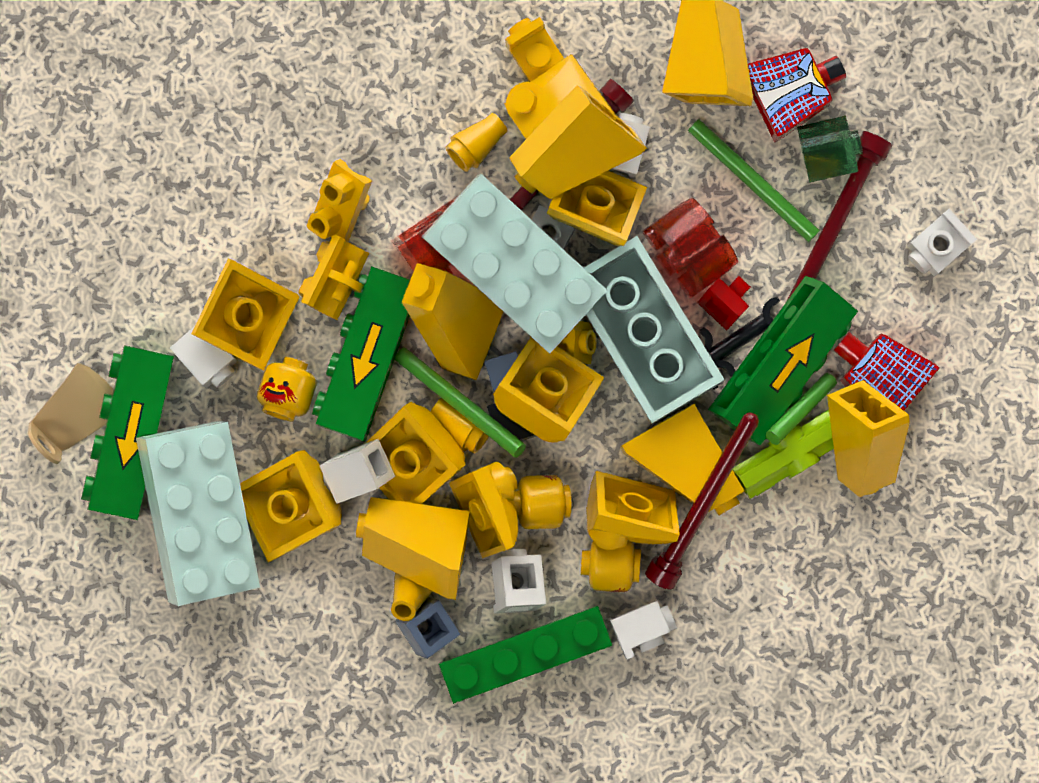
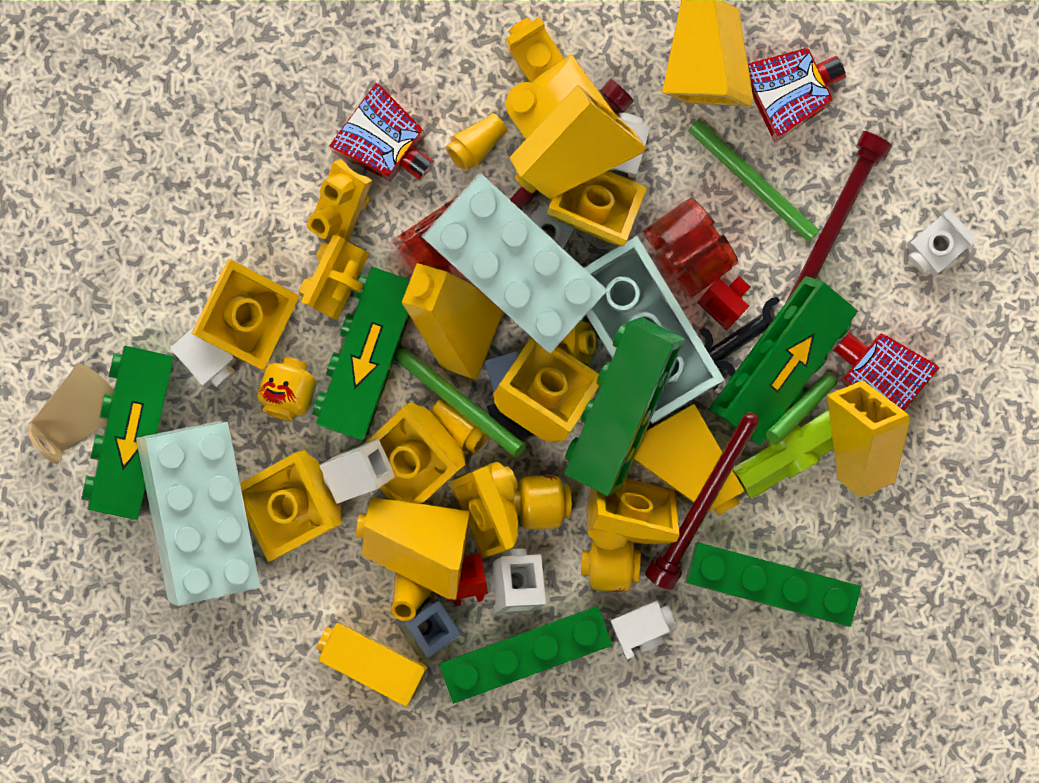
(371, 663): none -> yellow slope
(382, 138): none -> torso
(472, 579): none -> red tile
(623, 405): none -> green brick
(772, 584): none -> green brick
(829, 148): clear green brick -> none

